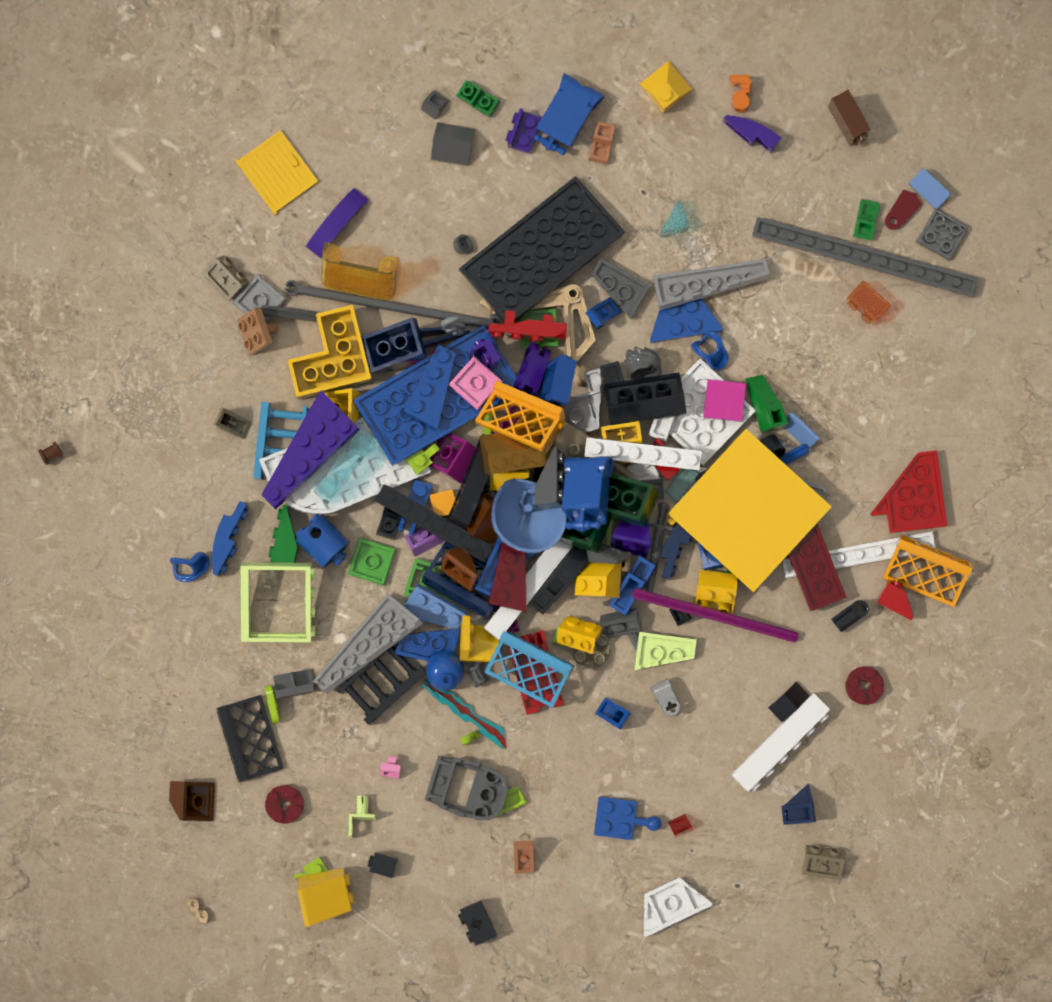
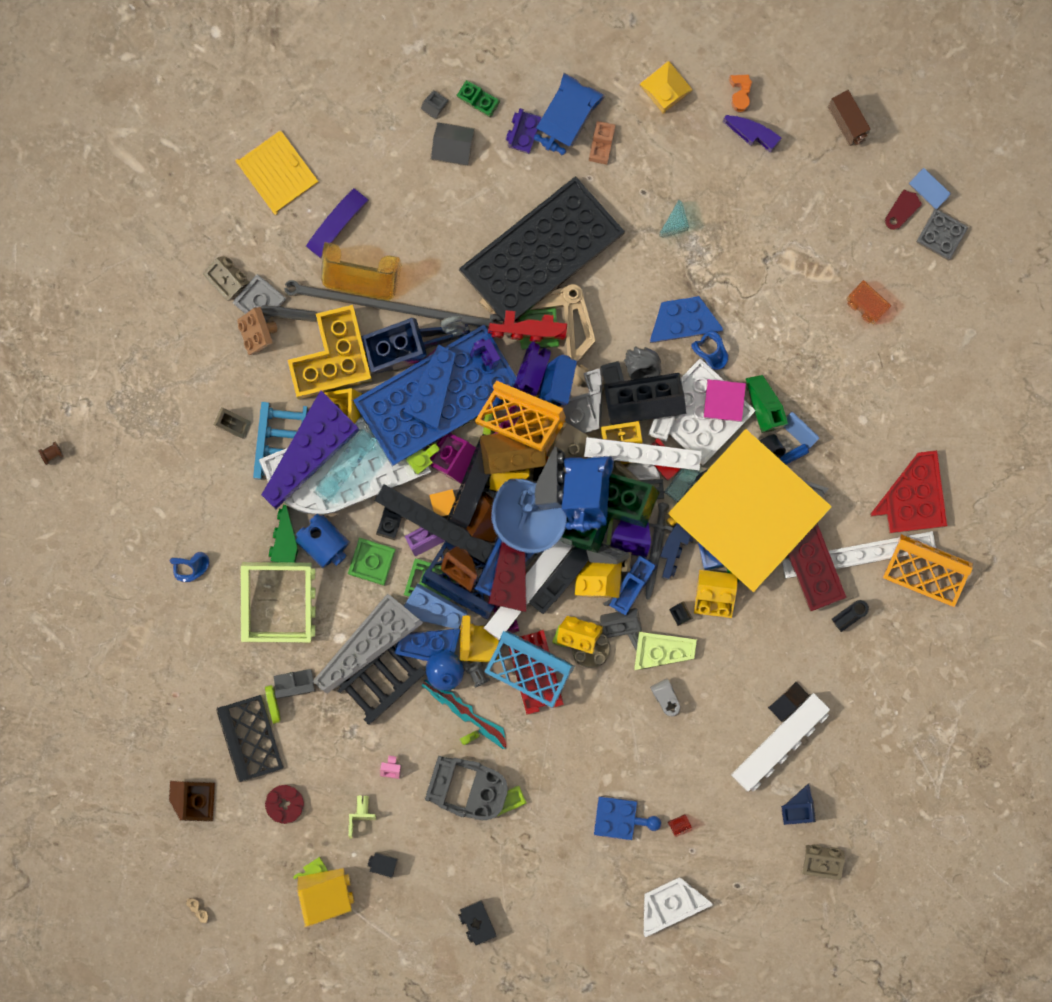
(223, 545): blue slope -> none
(419, 493): blue hinge -> none
(462, 244): dark grey tile -> none
(474, 383): bright pink tile -> none
(523, 857): nougat slope -> none
(603, 313): blue slope -> none
(612, 713): blue slope -> none
(621, 286): dark grey wing -> none
(691, 285): light grey wing -> none
(715, 615): magenta axle -> none
(859, 695): dark red plate -> none
(864, 257): dark grey plate -> none
(866, 219): green slope -> none
(895, 598): red slope -> none

